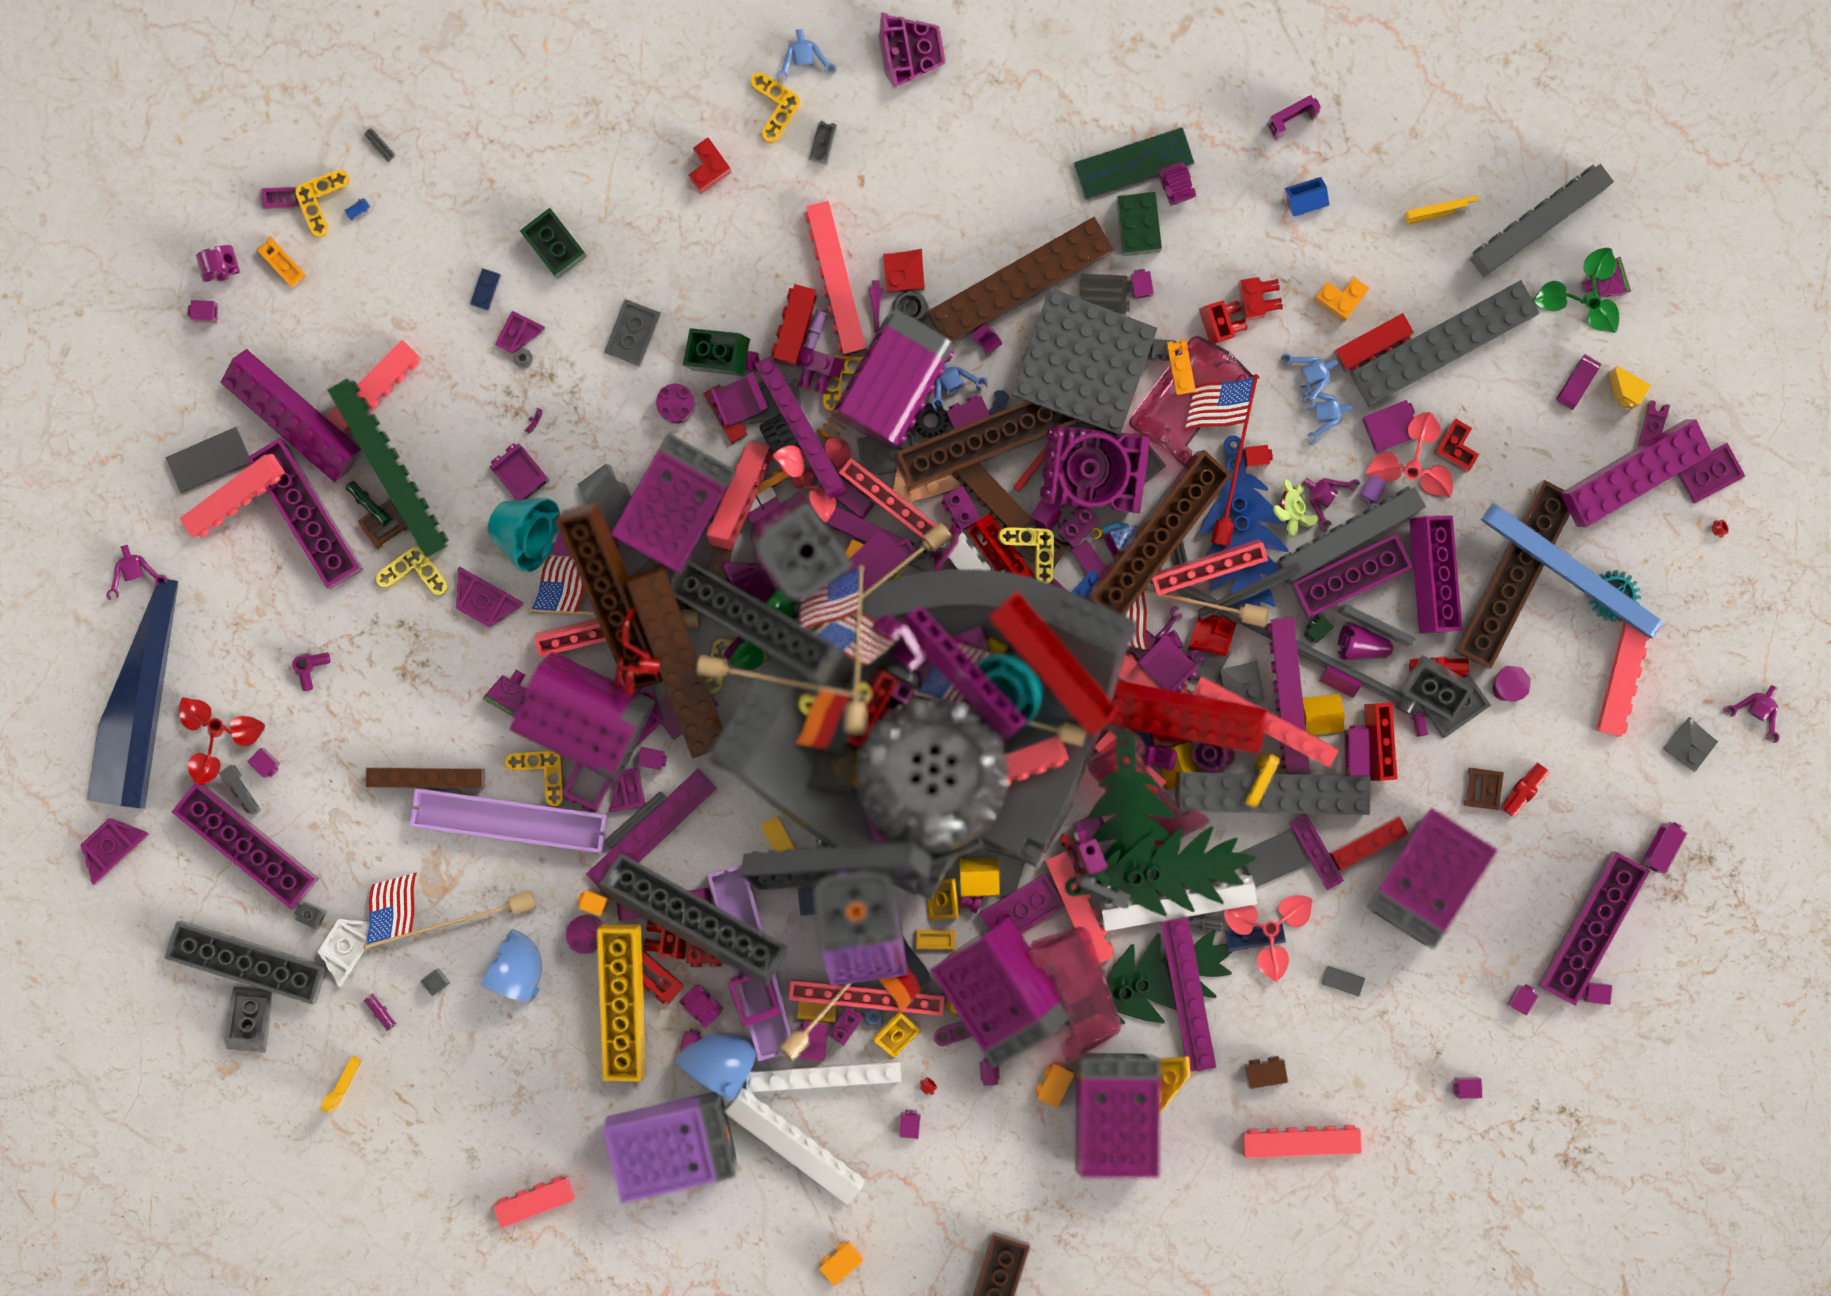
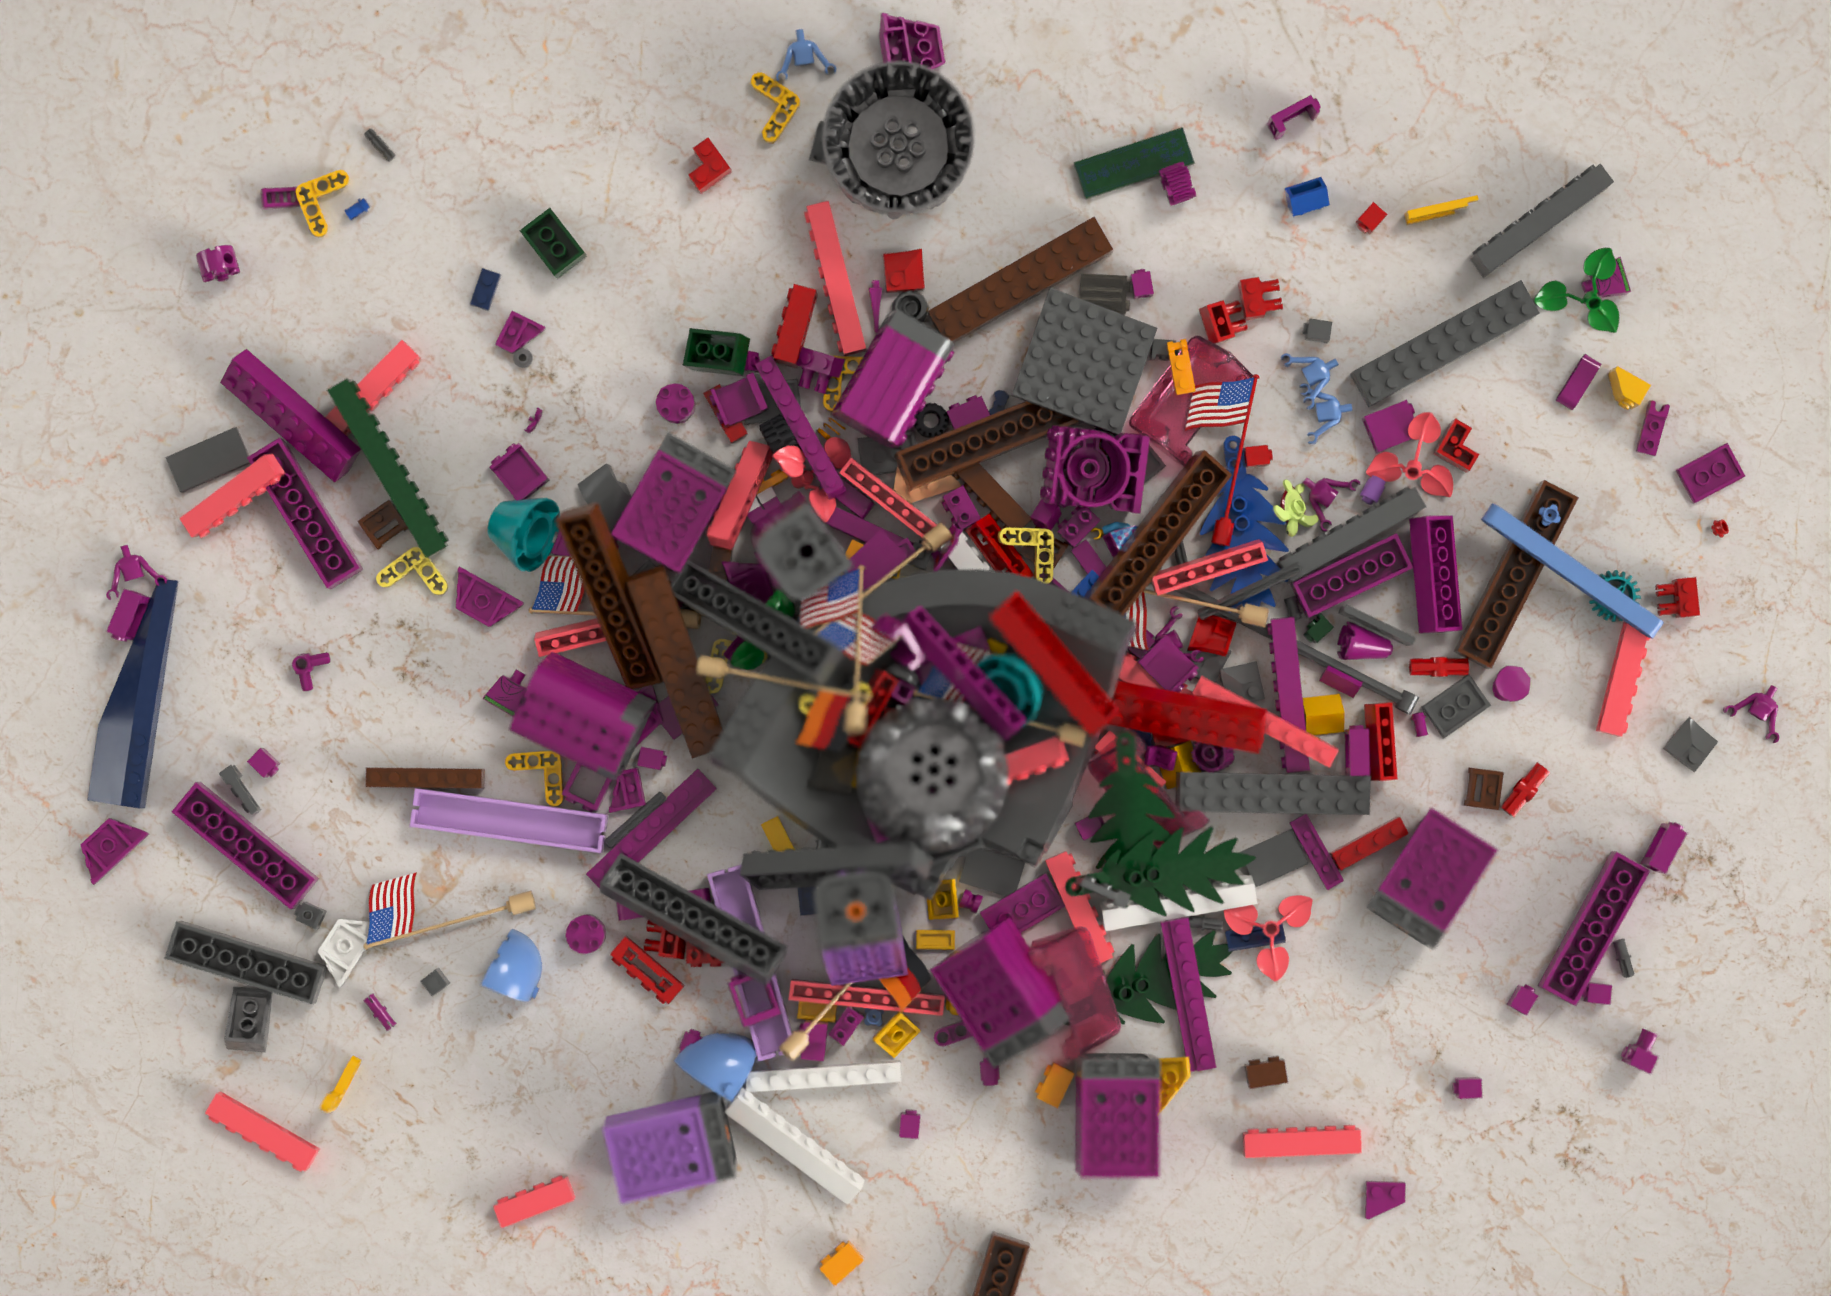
(128, 615): none -> magenta window
(203, 311): magenta brick -> none
(244, 732): red plant -> none
(262, 1131): none -> coral brick
(281, 262): light orange plate -> none
(362, 498): dark green pin -> none
(593, 902): light orange brick -> none
(621, 1002): yellow brick -> none
(632, 332): dark grey tile -> none
(645, 665): red plant -> none
(700, 1006): magenta brick -> none
(815, 330): lavender pin -> none
(909, 97): none -> flat silver wheel
(928, 1086): red plate -> none
(952, 383): medium blue piece -> none
(979, 877): yellow slope -> none
(987, 338): magenta bracket -> none
(1031, 470): red tile -> none
(1067, 841): red plate -> none
(1087, 854): magenta torso -> none
(1139, 224): dark green brick -> none
(1266, 766): yellow beam -> none
(1293, 608): none -> dark grey pin
(1317, 330): none -> dark grey brick
(1341, 303): light orange brick -> none
(1343, 981): dark grey tile -> none
(1371, 218): none -> red brick
(1373, 342): red brick -> none
(1383, 1196): none -> magenta wing
(1437, 688): dark grey brick -> none
(1553, 510): none -> medium blue plate
(1623, 958): none -> dark grey axle
(1636, 473): magenta brick -> none
(1640, 1054): none -> magenta brick
(1685, 598): none -> red brick

